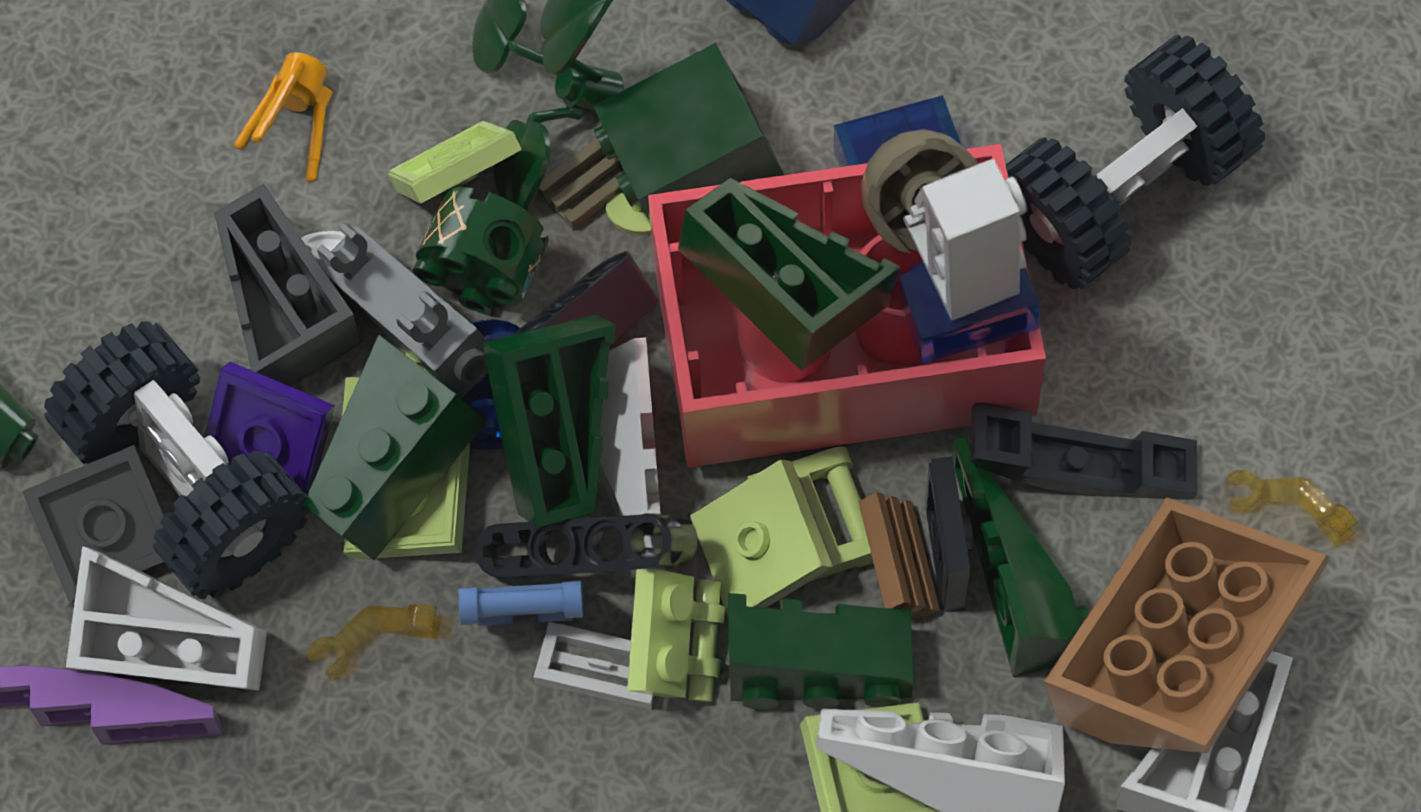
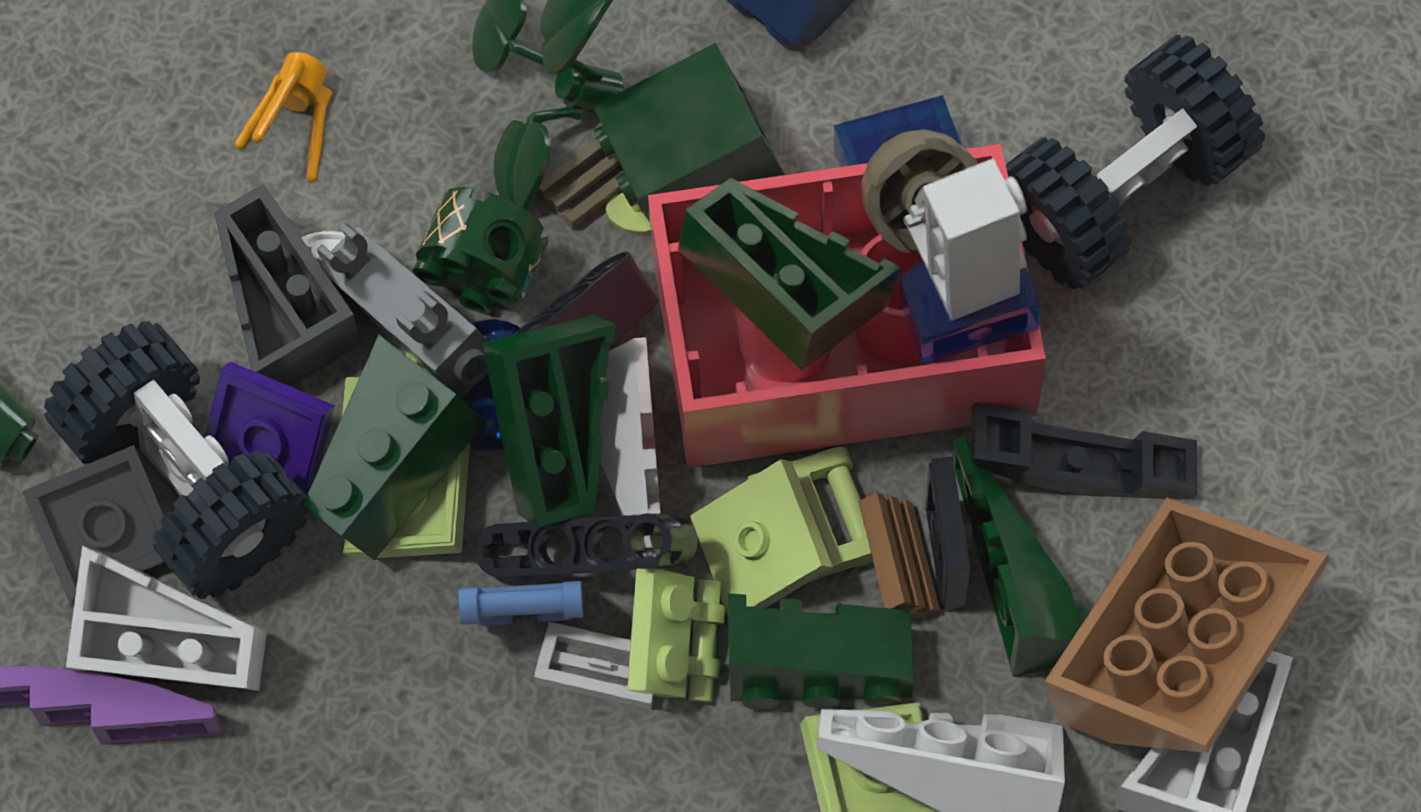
(414, 621): clear yellow arm -> none
(453, 161): yellowish green plate -> none
(1332, 519): clear yellow arm -> none

